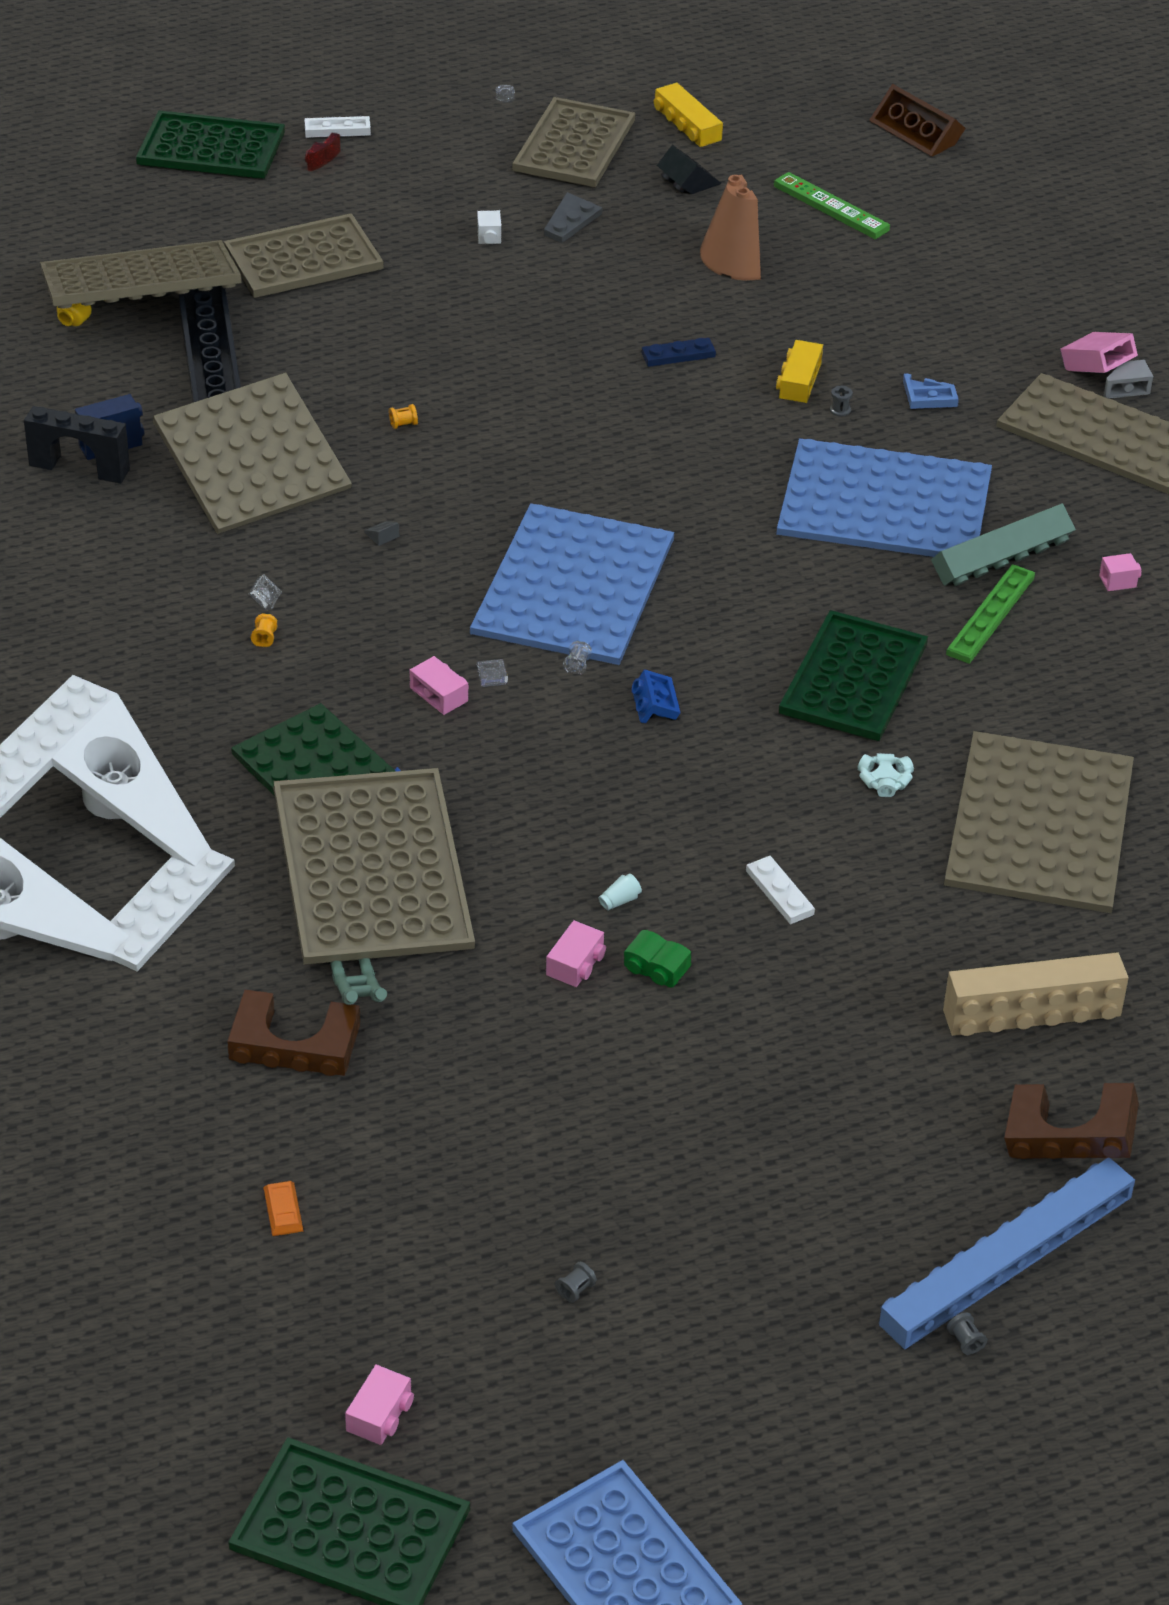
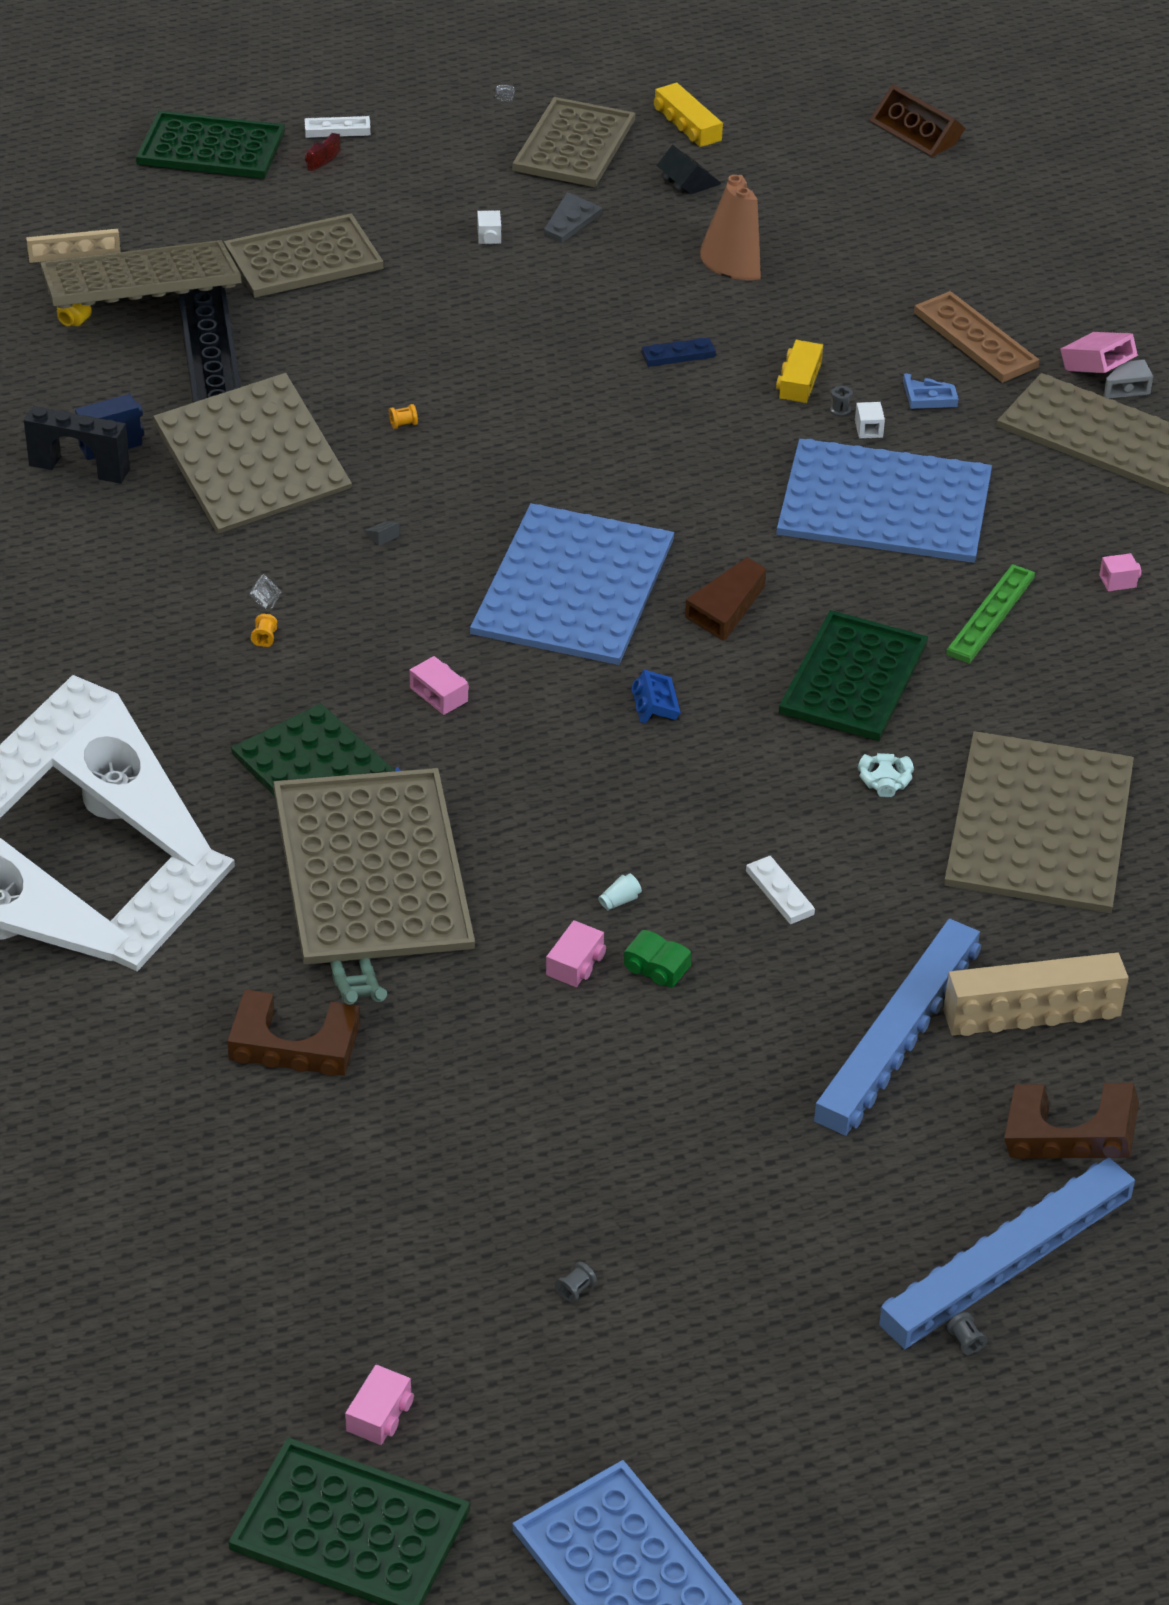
(72, 245): none -> tan fence
(283, 1208): orange tile -> none
(492, 673): clear plate -> none
(578, 655): clear bush -> none
(727, 598): none -> reddish brown slope
(832, 205): bright green tile -> none
(869, 420): none -> white brick
(896, 1029): none -> medium blue brick
(976, 336): none -> medium nougat plate
(1003, 544): sand green brick -> none

